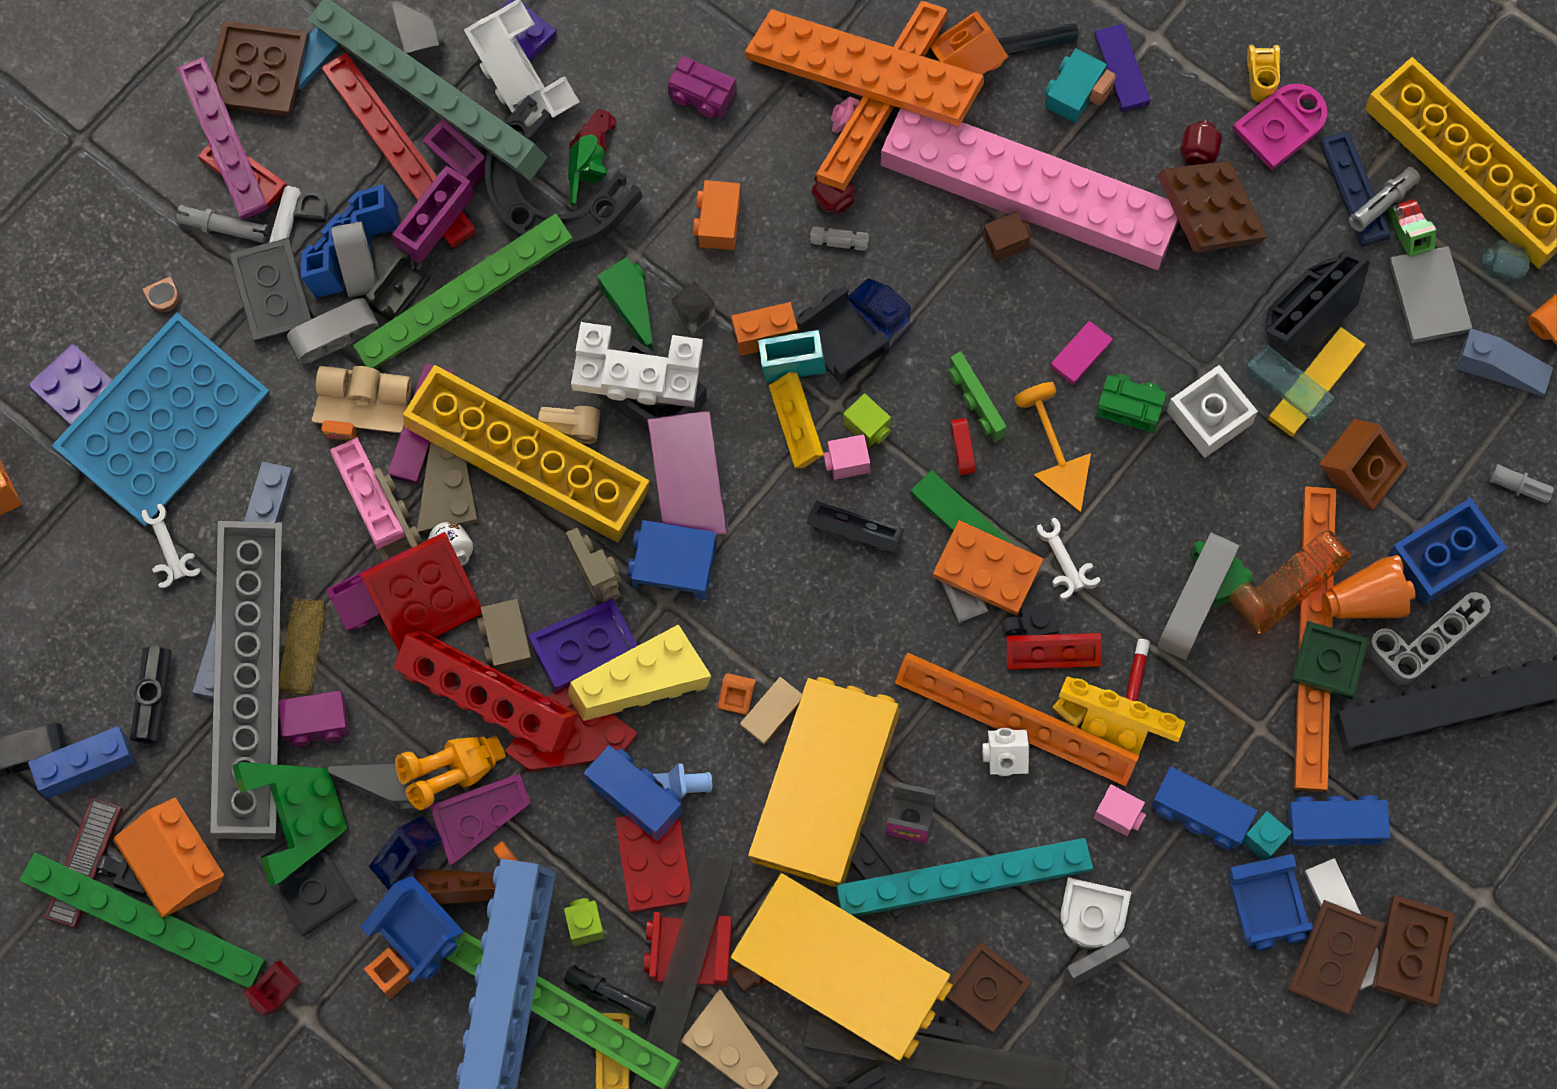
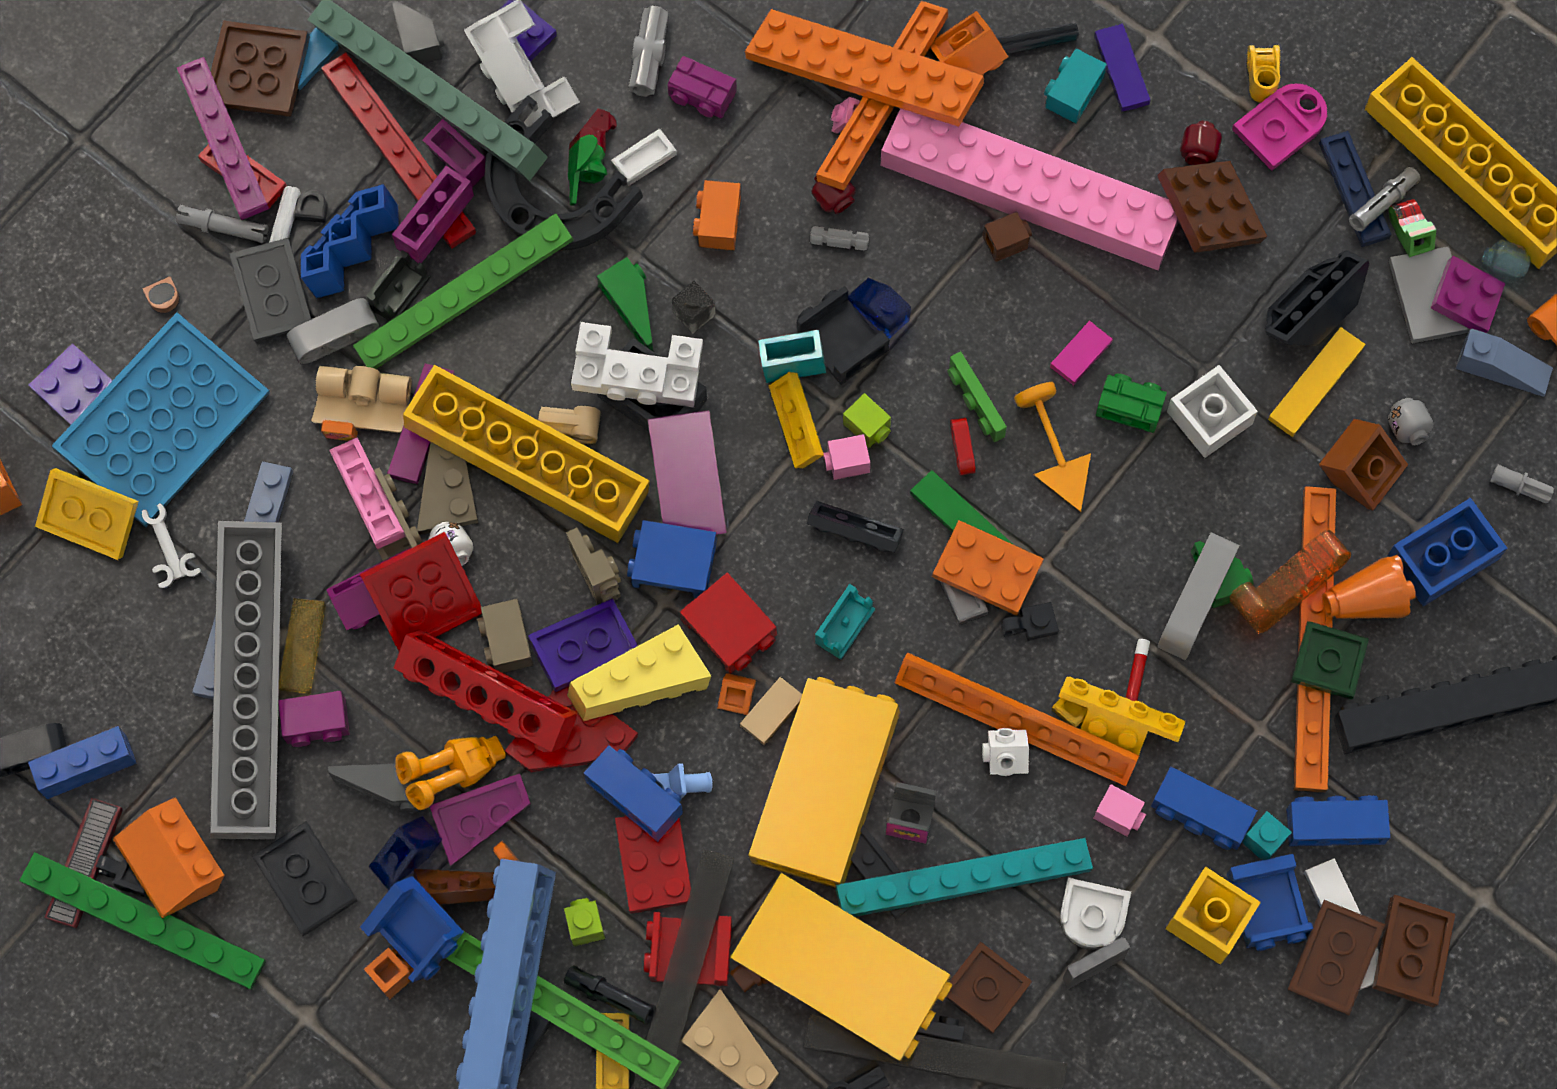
(86, 513): none -> yellow plate
(149, 714): black piece -> none
(272, 989): dark red bracket -> none
(305, 808): green wing -> none
(354, 258): light grey beam -> none
(644, 157): none -> white tile
(648, 51): none -> light grey piece
(729, 623): none -> red panel
(762, 324): orange brick -> none
(844, 622): none -> teal hinge
(1053, 651): red plate -> none
(1072, 580): white bar -> none
(1102, 88): nougat tile -> none
(1213, 915): none -> yellow slope
(1291, 383): clear light blue tile -> none
(1410, 421): none -> light grey head
(1433, 636): light grey beam -> none
(1467, 295): none -> magenta plate

